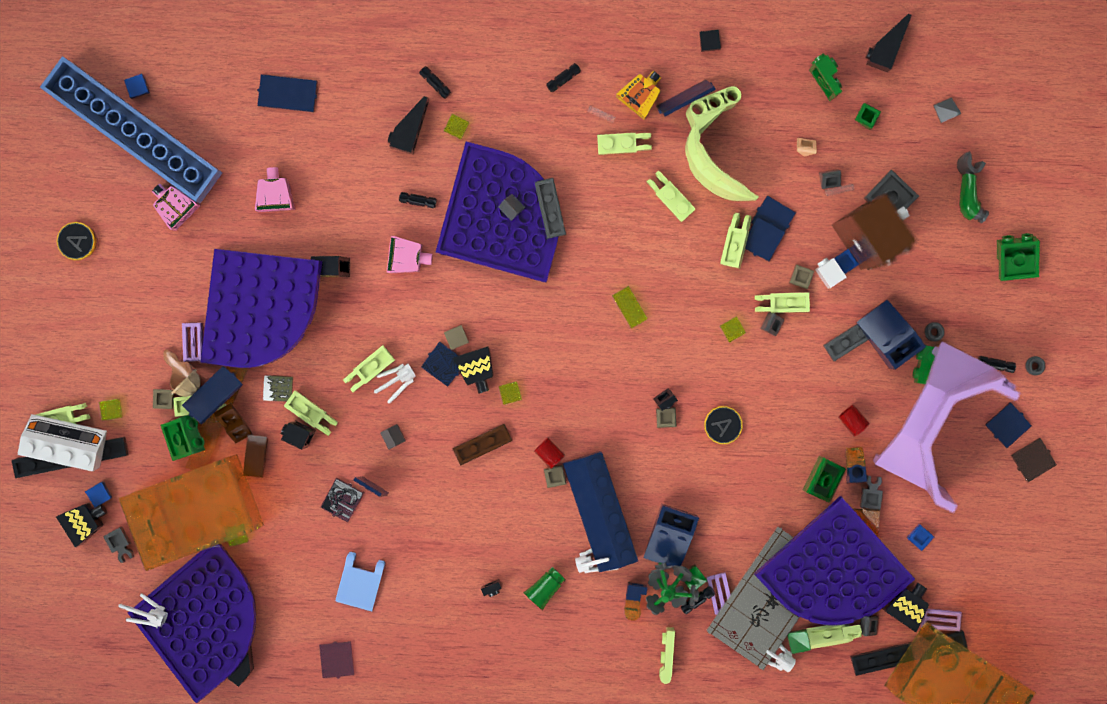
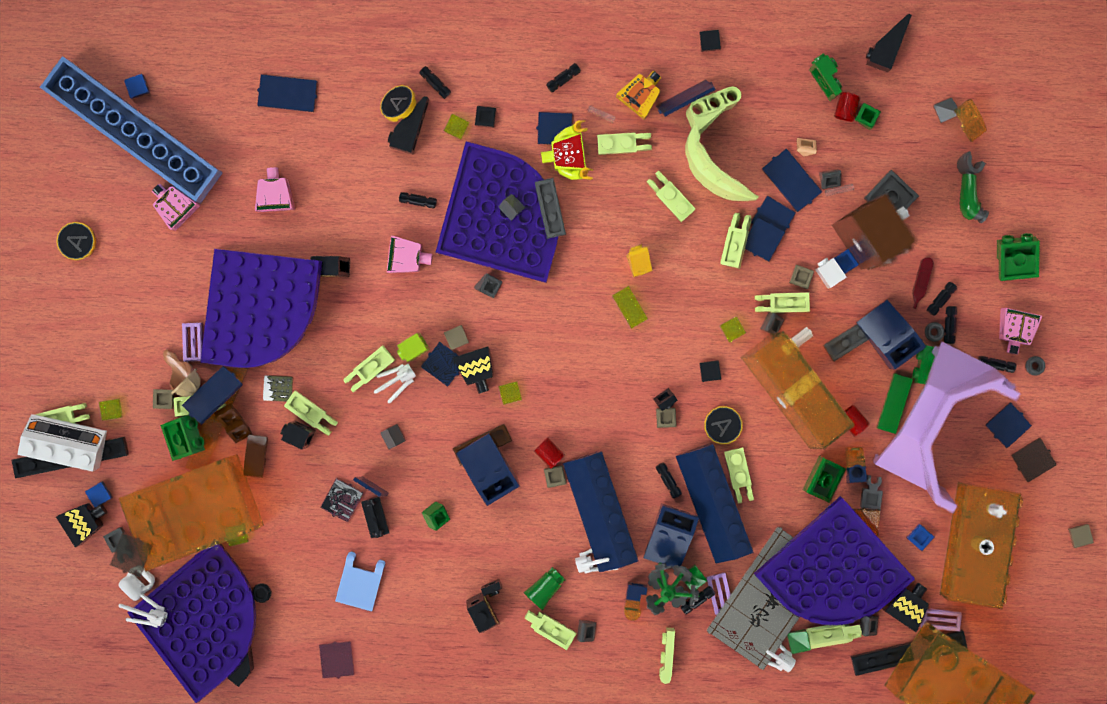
(130, 555): none -> clear smoke piece
(134, 587): none -> white piece
(261, 593): none -> black plate
(375, 517): none -> black hinge
(398, 103): none -> tile
(412, 348): none -> lime brick
(435, 516): none -> green slope
(481, 613): none -> black torso
(485, 116): none -> black tile
(488, 285): none -> dark grey slope
(488, 469): none -> dark blue slope
(551, 629): none -> yellowish green hinge
(552, 124): none -> dark blue piece
(568, 153): none -> torso
(586, 631): none -> dark grey slope
(639, 260): none -> yellow slope
(668, 480): none -> black axle
(710, 371): none -> black tile
(714, 504): none -> dark blue slope
(738, 472): none -> yellowish green hinge
(791, 180): none -> dark blue piece
(797, 389): none -> clear yellow piece
(847, 106): none -> red piece
(894, 403): none -> green tile
(922, 280): none -> dark red piece
(942, 298): none -> black axle
(950, 325): none -> black axle
(971, 120): none -> clear yellow slope
(981, 545): none -> clear yellow piece
(1017, 328): none -> bright pink torso
(1080, 535): none -> dark tan tile

